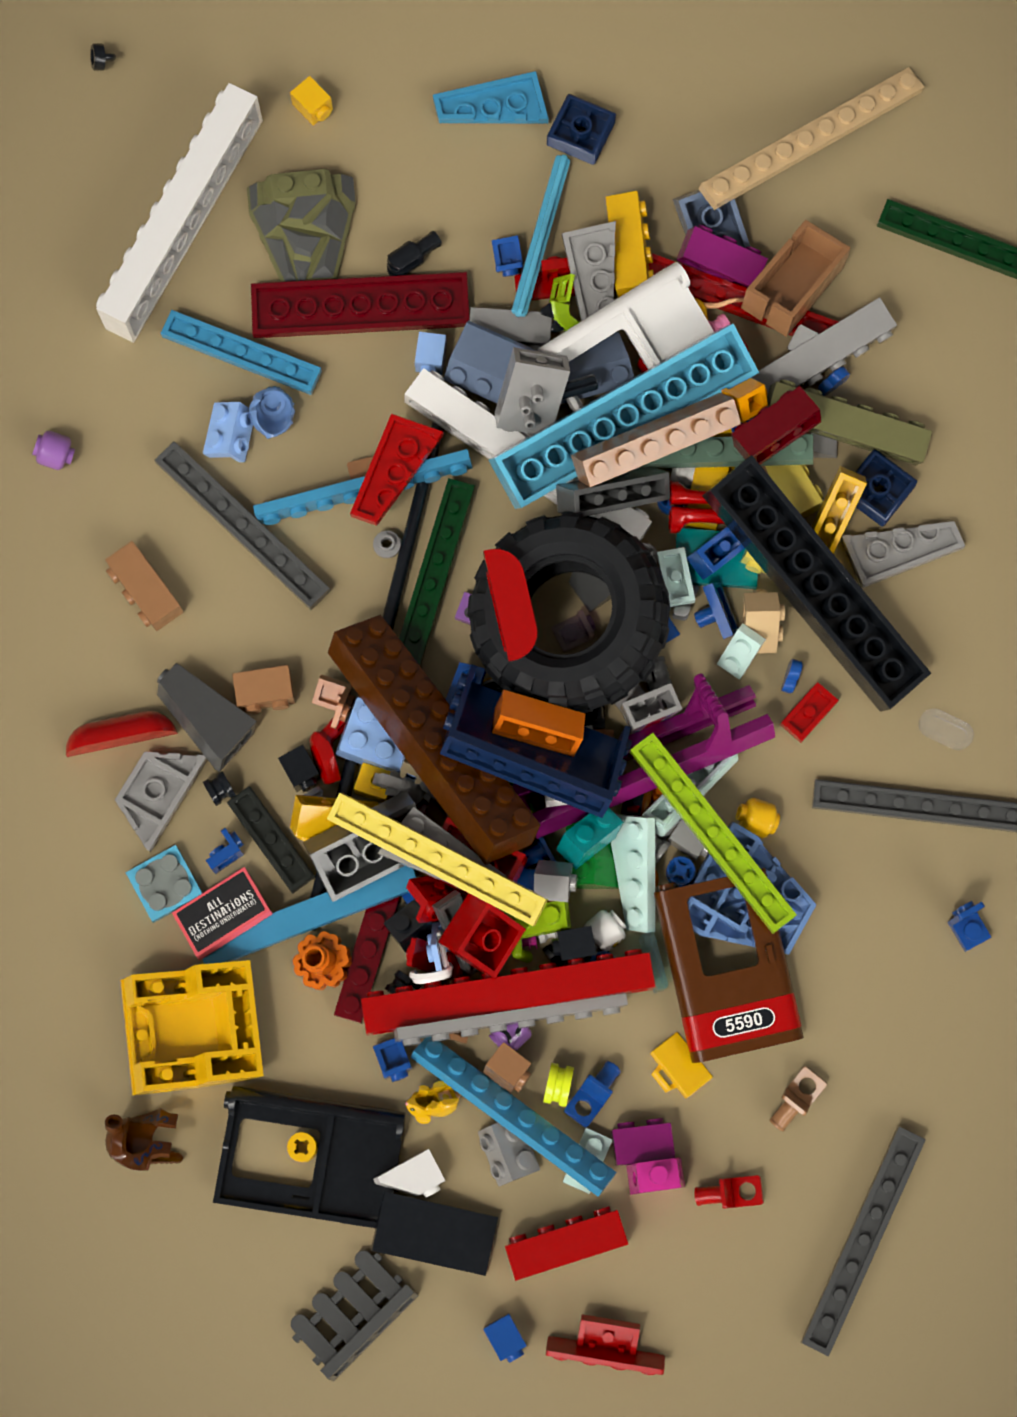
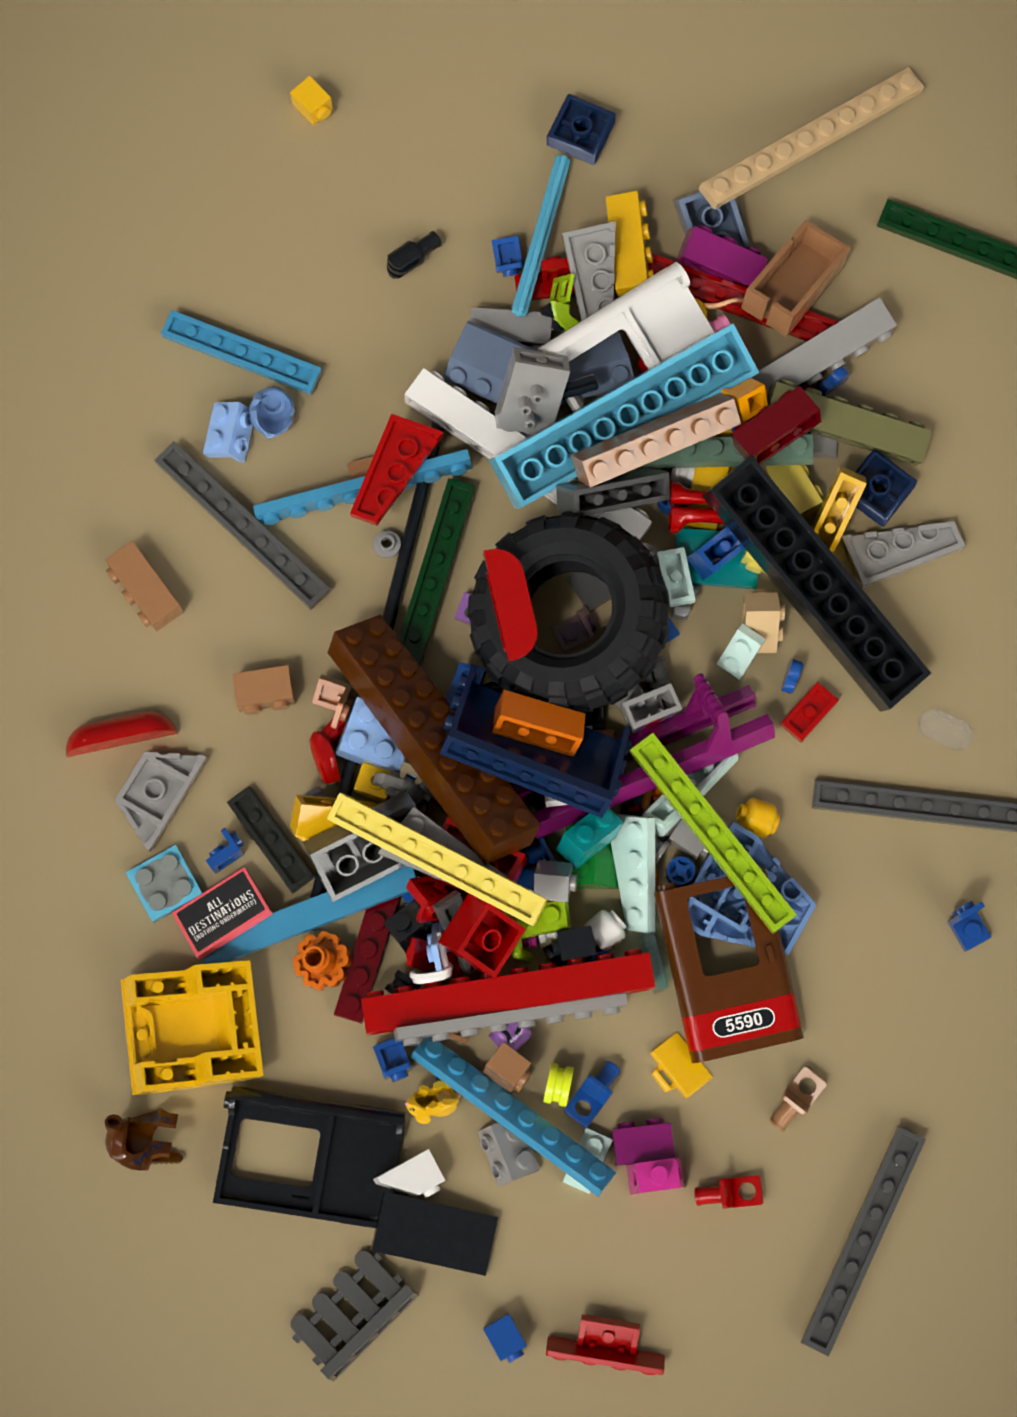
(53, 450): medium lavender head -> none
(99, 57): black tile -> none
(180, 212): white brick -> none
(205, 715): dark grey slope -> none
(219, 788): black wheel -> none
(300, 769): black brick -> none
(303, 221): wedge -> none
(306, 1144): yellow wheel -> none
(359, 305): dark red plate -> none
(430, 352): light blue brick -> none
(499, 101): dark azure wing -> none
(567, 1244): red brick -> none
(718, 611): blue tile -> none
(801, 336): light grey slope -> none

